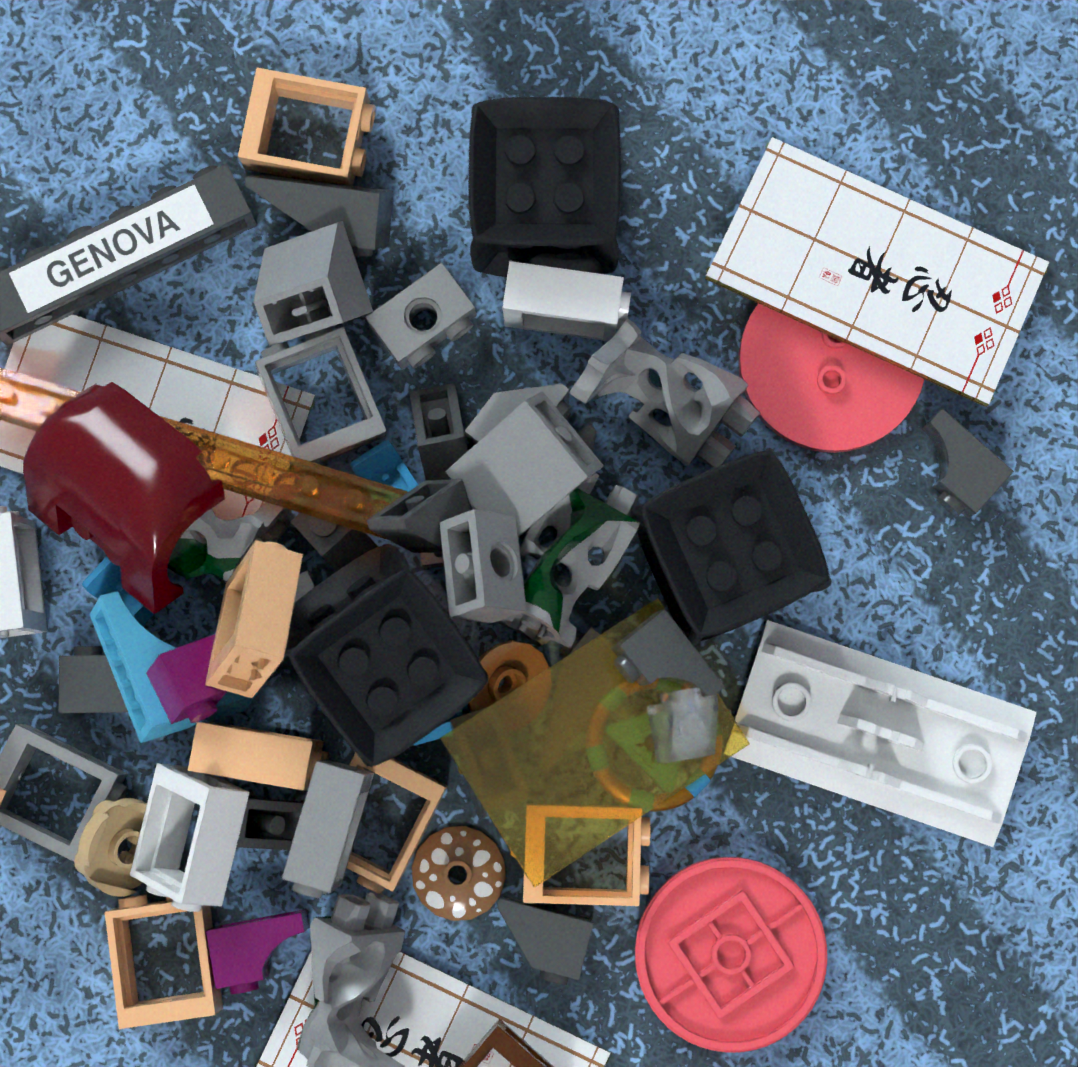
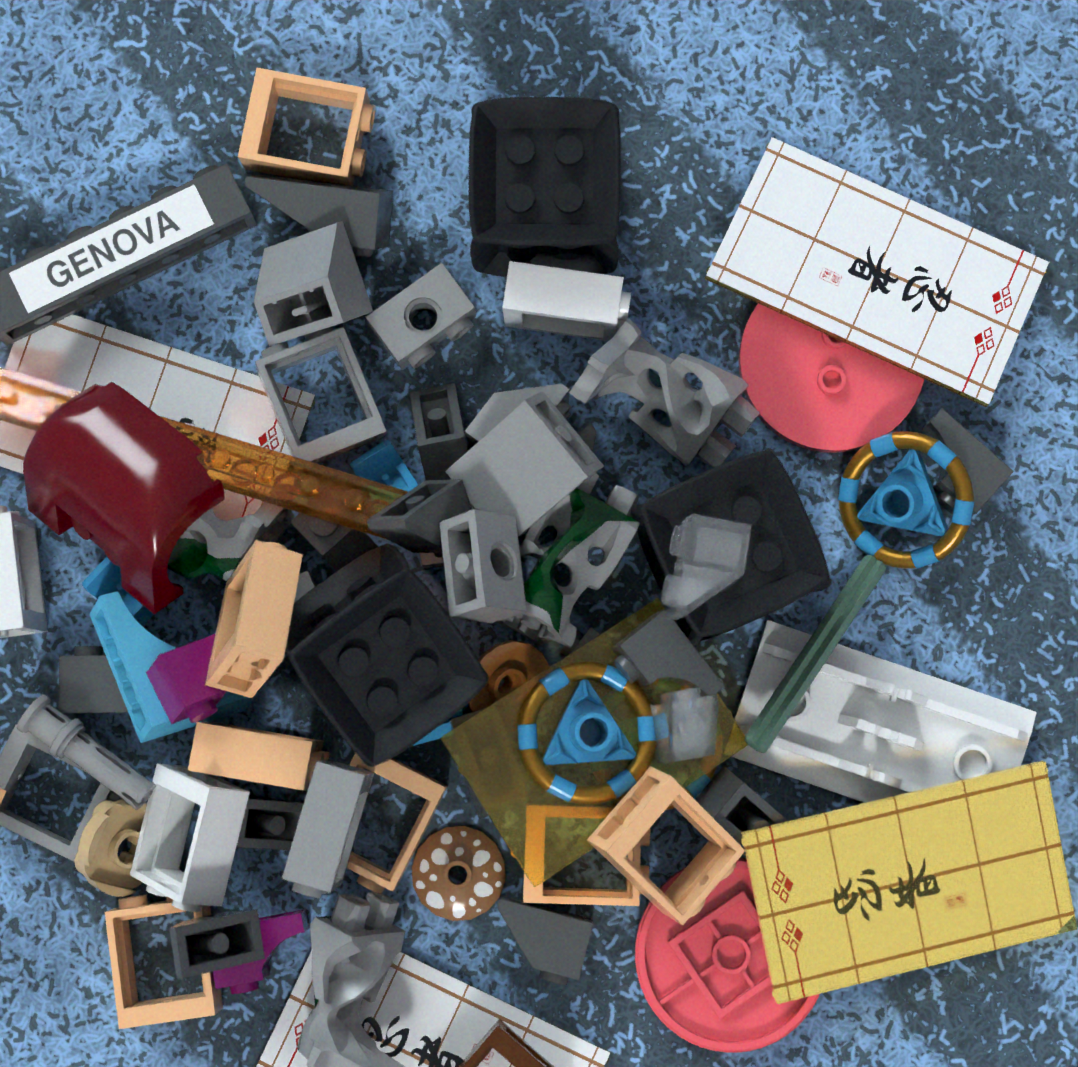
(69, 740): none -> light grey pin
(216, 942): none -> dark grey slope
(586, 733): none -> dark azure piece
(636, 815): none -> light nougat window
(708, 559): none -> clear slope
(736, 805): none -> dark grey slope
(814, 654): none -> sand green axle
(906, 499): none -> dark azure piece
(909, 881): none -> clear yellow piece

